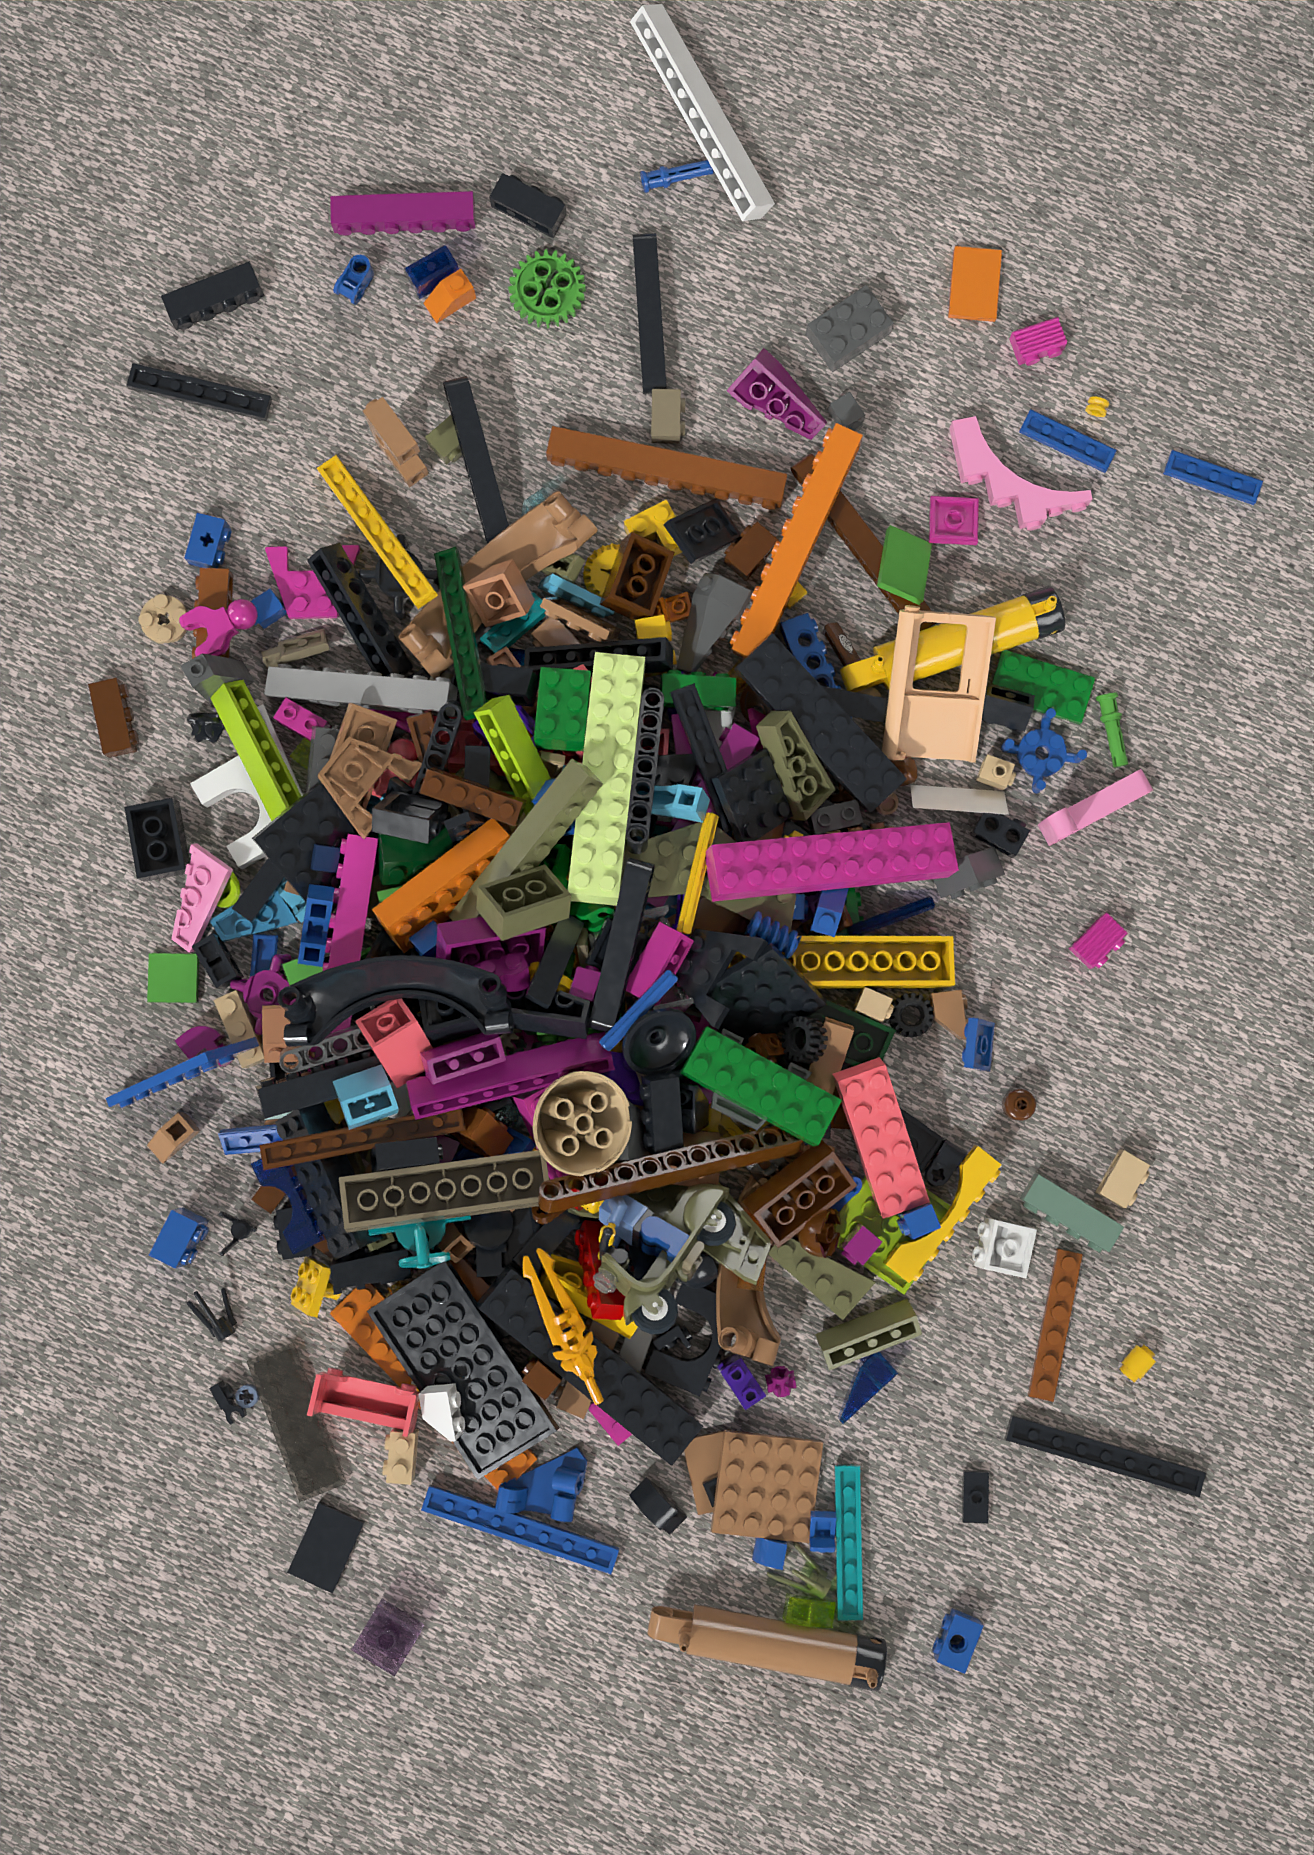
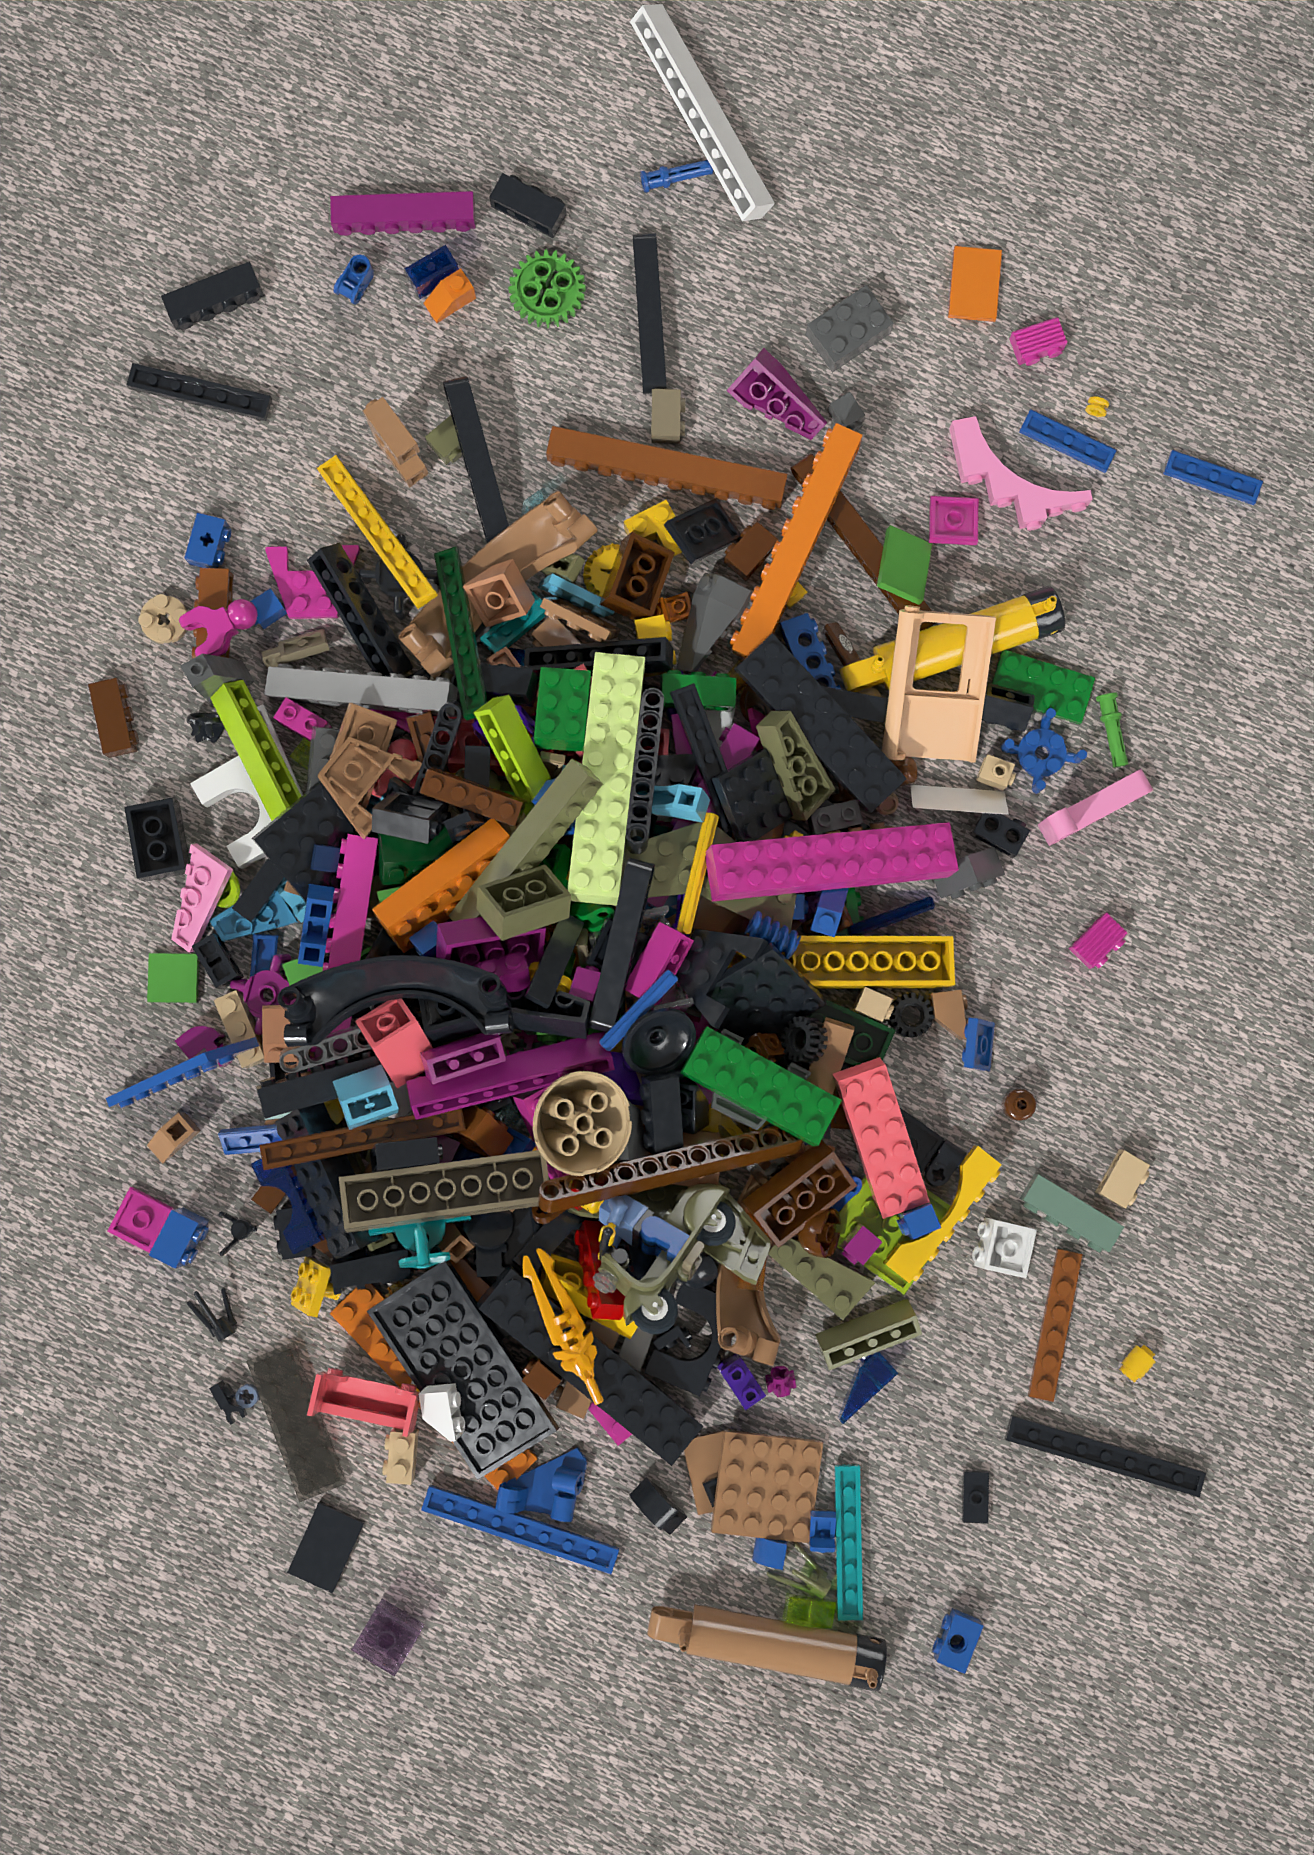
(139, 1219): none -> dark pink tile

